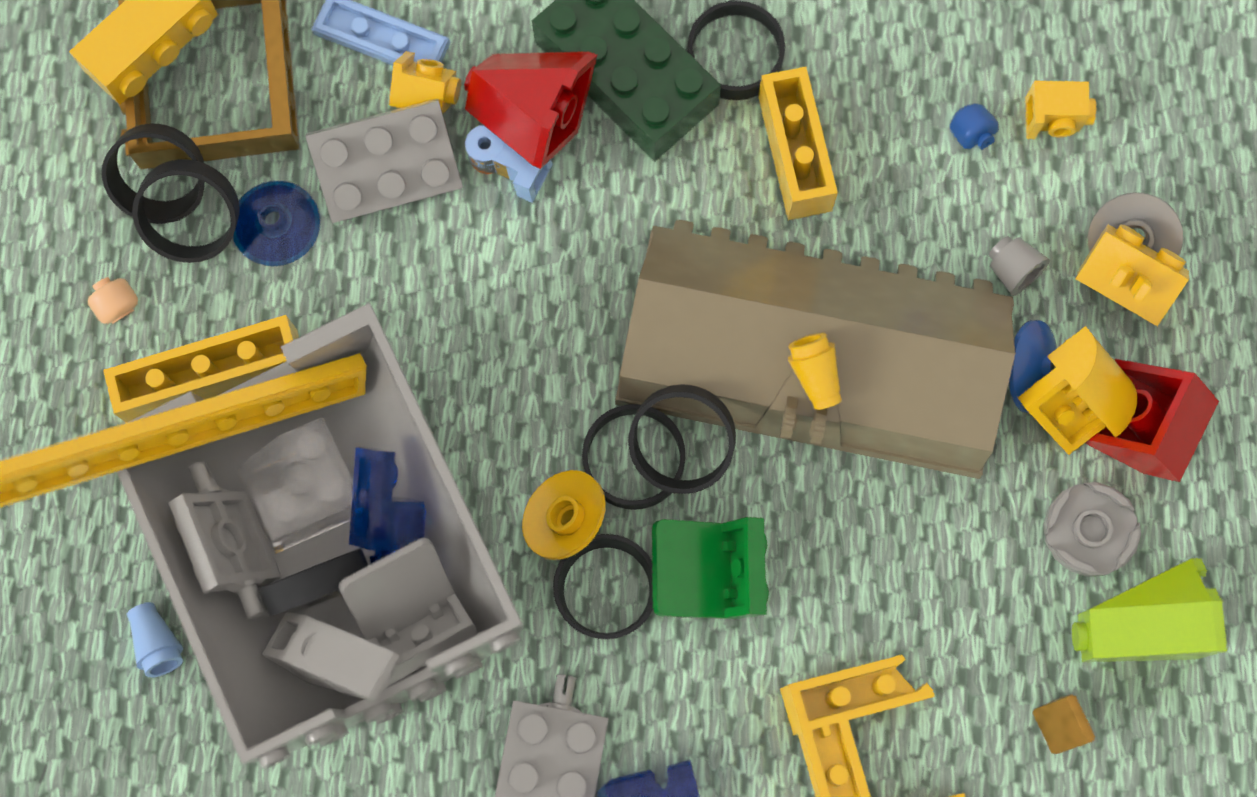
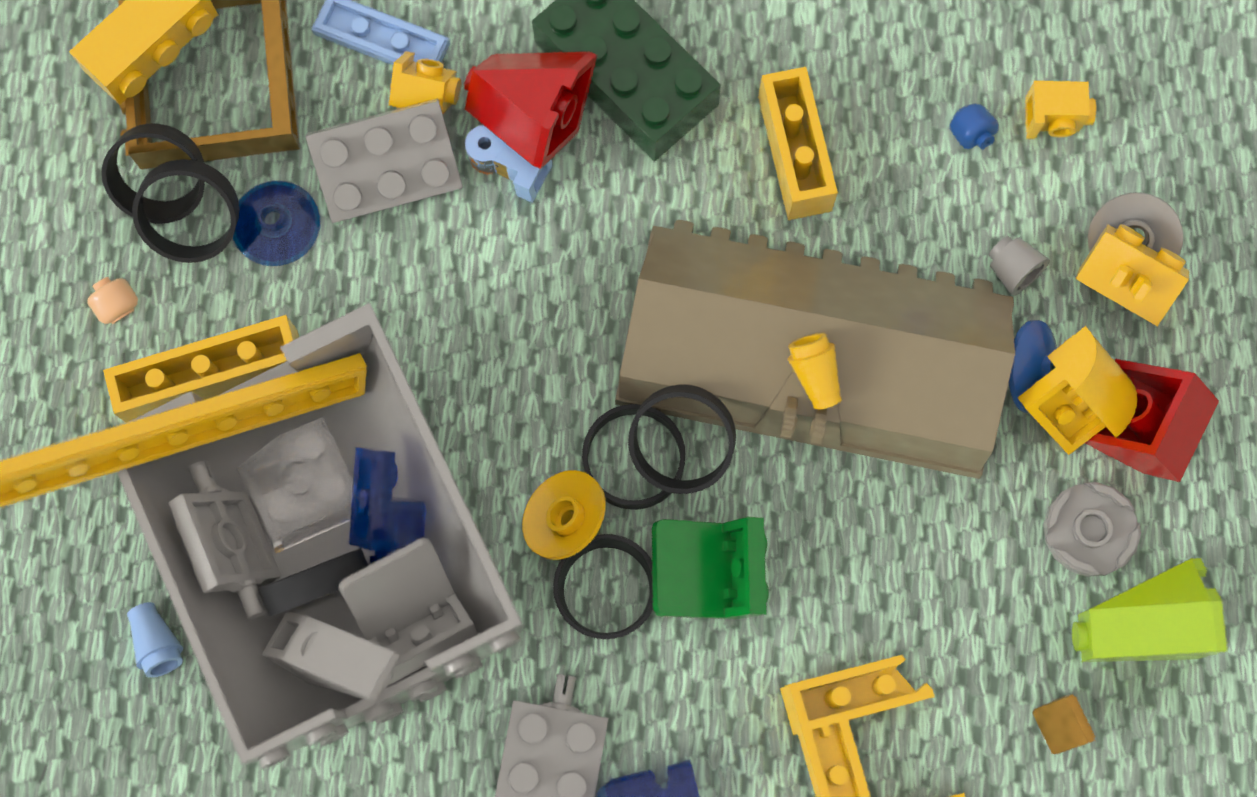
(749, 10): black tyre -> none

